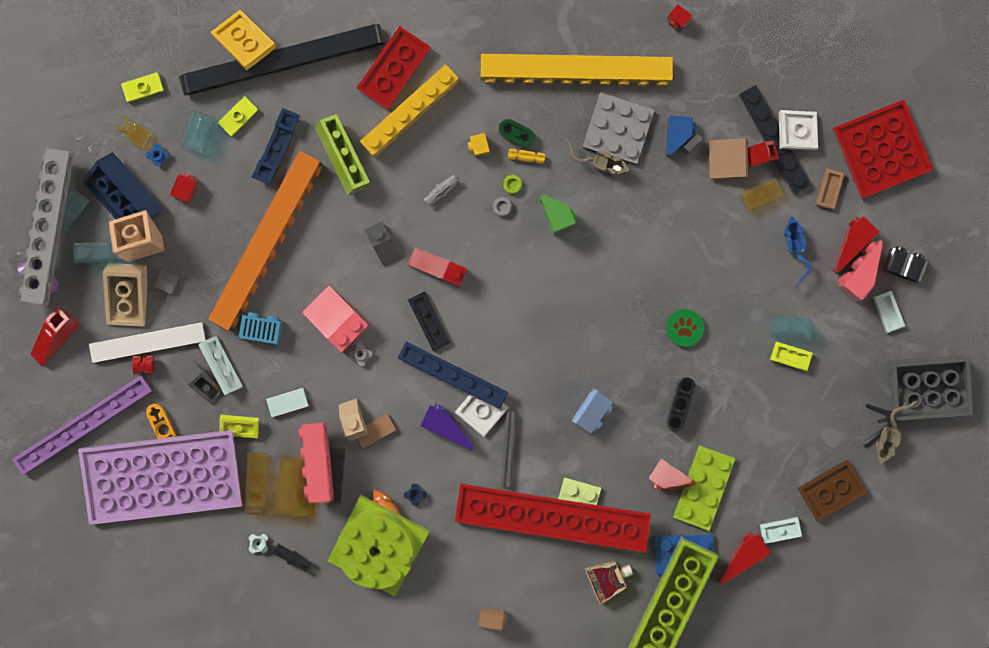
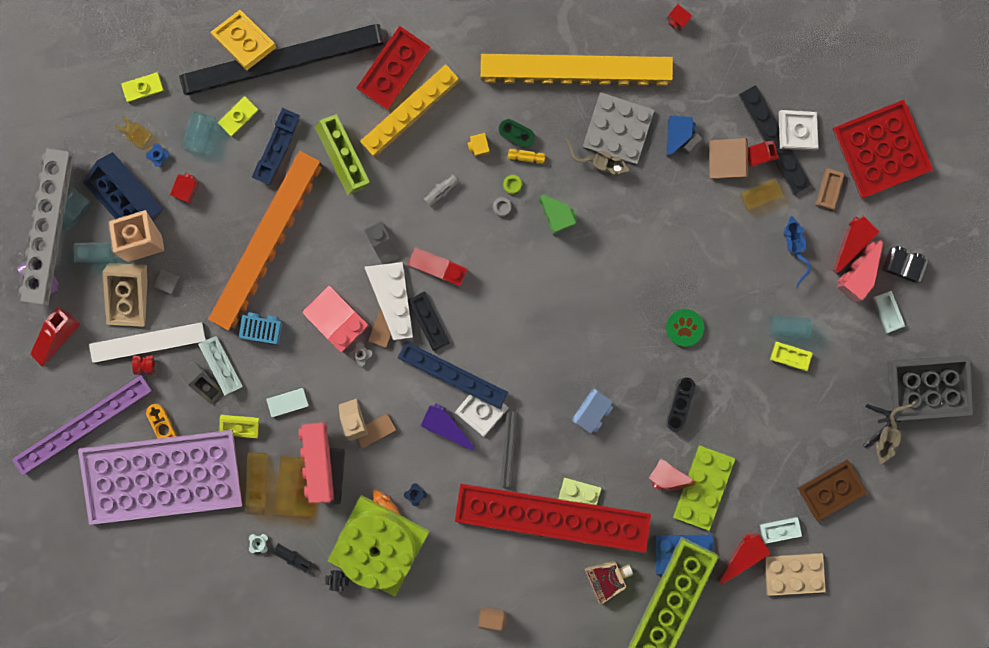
(336, 580): none -> black gear
(380, 333): none -> medium nougat tile
(391, 293): none -> white wing
(794, 574): none -> tan plate

